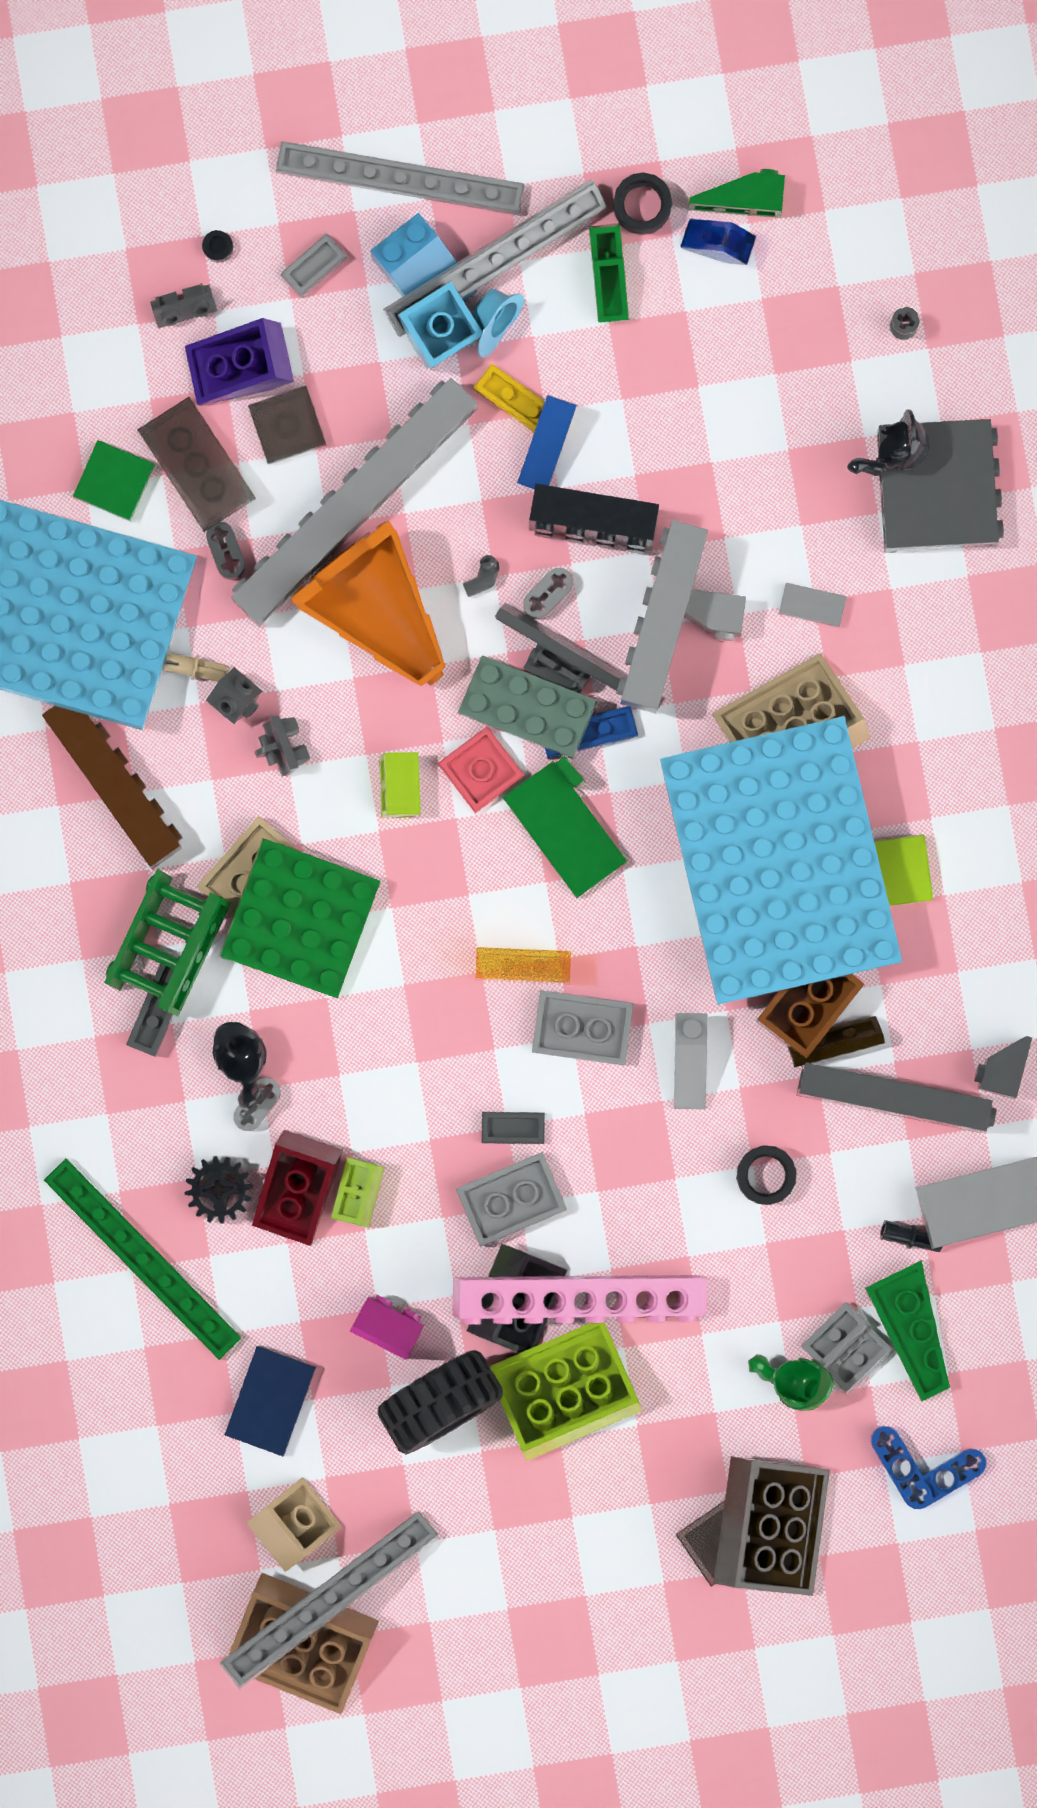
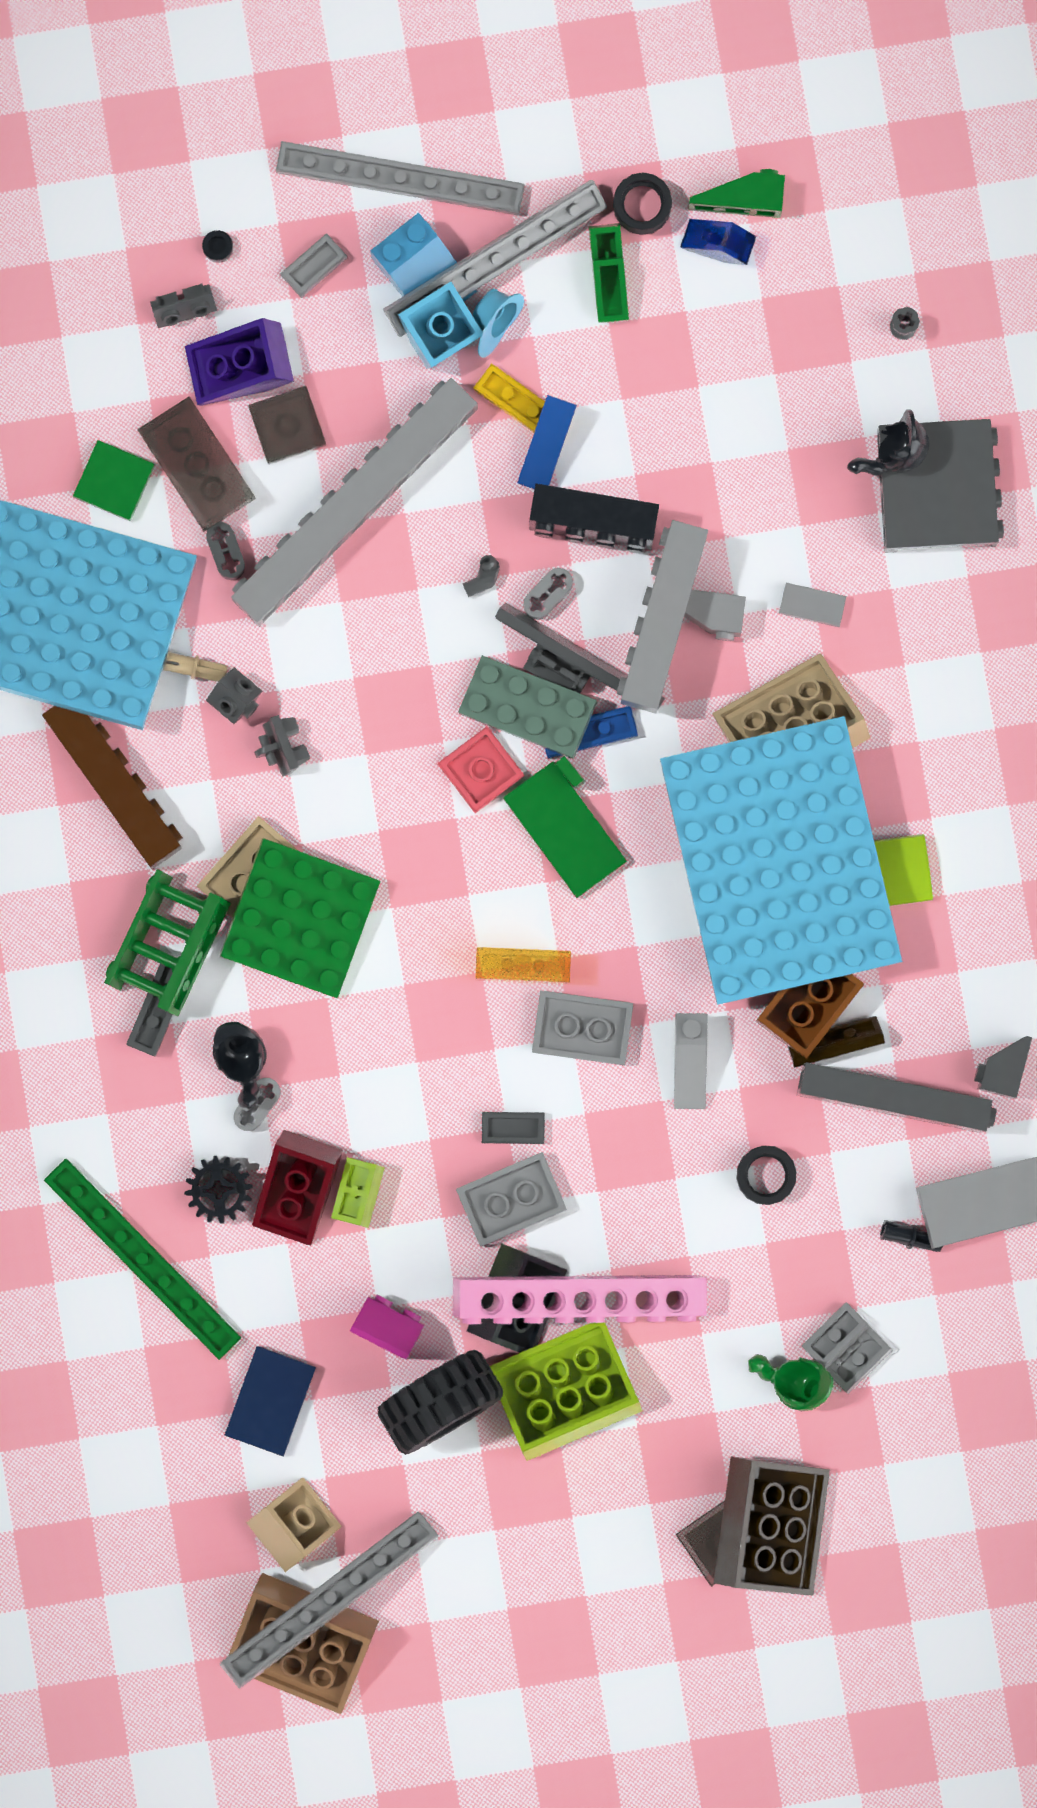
(376, 605): orange cone -> none
(399, 784): lime hinge -> none
(908, 1319): green wing -> none
(927, 1480): blue beam -> none

